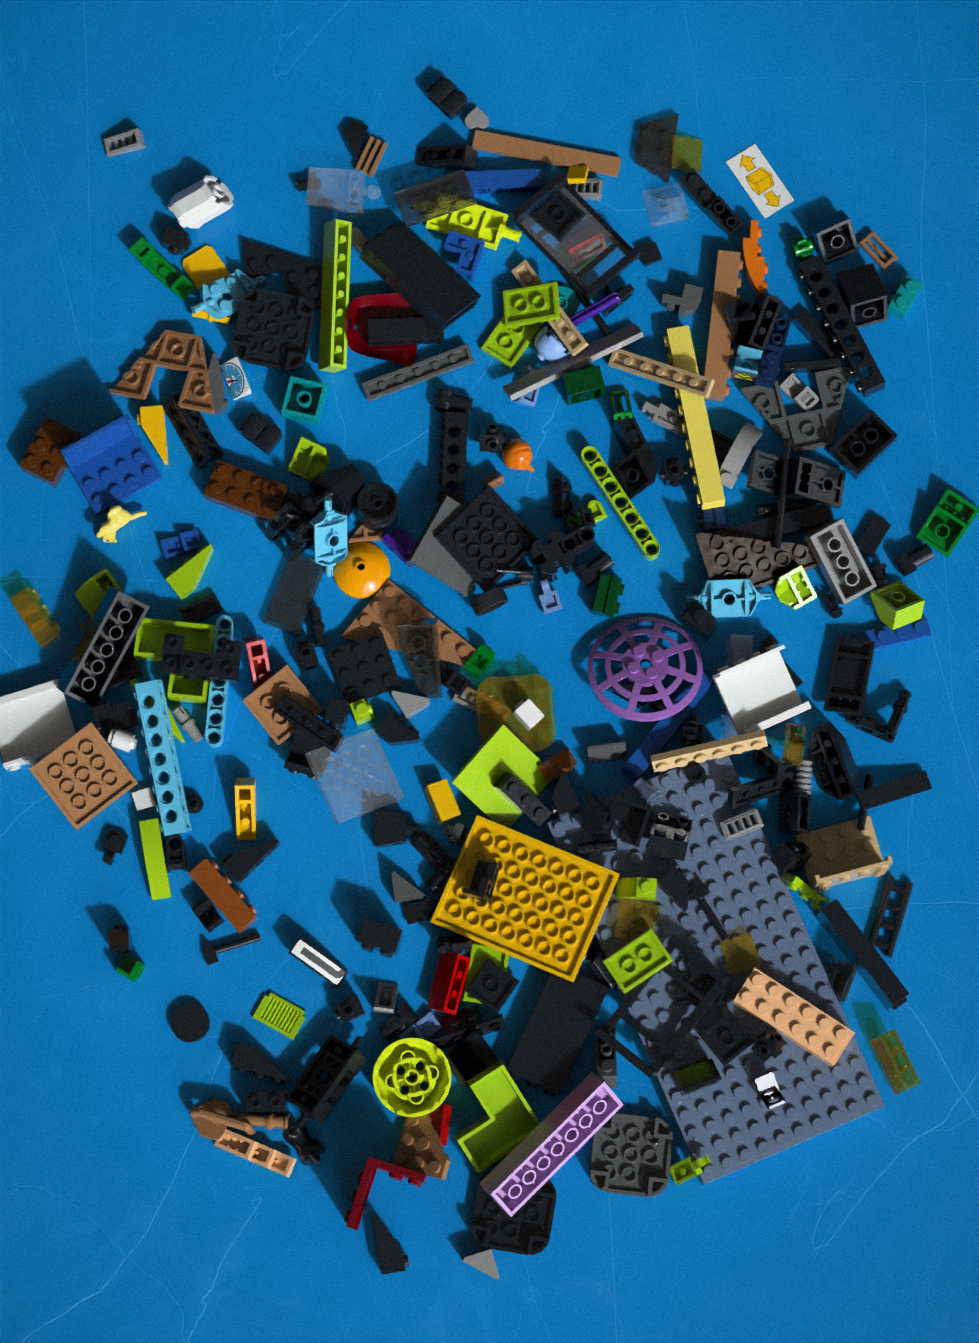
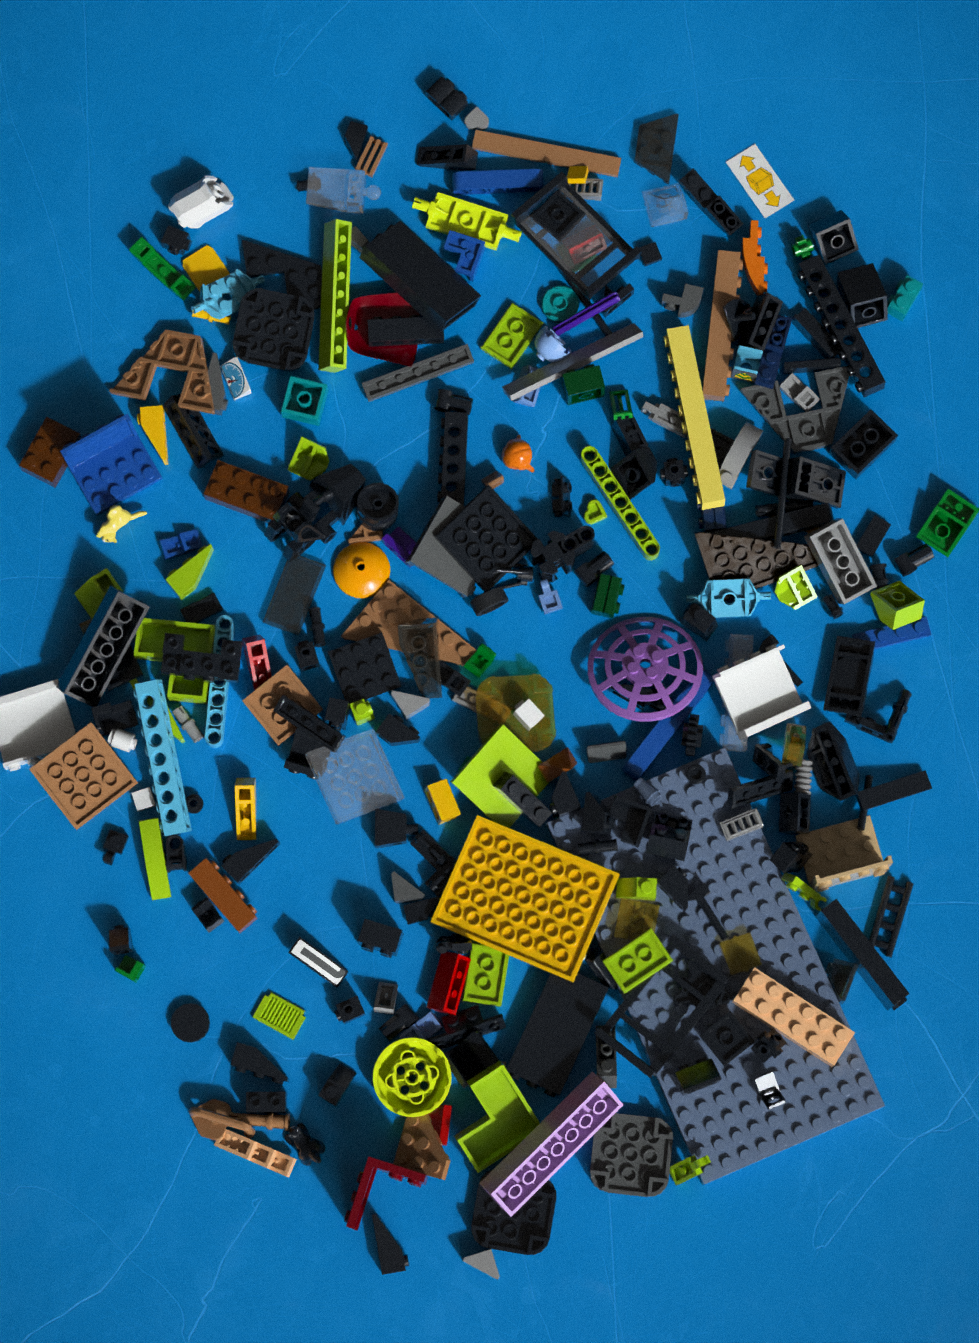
(36, 617): clear yellow brick -> none
(126, 148): light grey slope -> none
(211, 952): black piece -> none
(260, 433): black brick -> none
(310, 1092): black brick -> none
(326, 525): medium azure plate -> none
(434, 198): clear smoke tile -> none
(456, 833): dark grey tile -> none
(483, 881): black panel -> none
(491, 438): black brick -> none
(492, 986): black tile -> none
(531, 304): lime tile -> none
(564, 326): tan plate -> none
(578, 518): black brick -> none
(661, 373): tan plate -> none
(686, 153): clear yellow piece -> none
(709, 750): tan plate -> none
(877, 260): medium nougat tile -> none
(895, 1061): clear yellow brick -> none

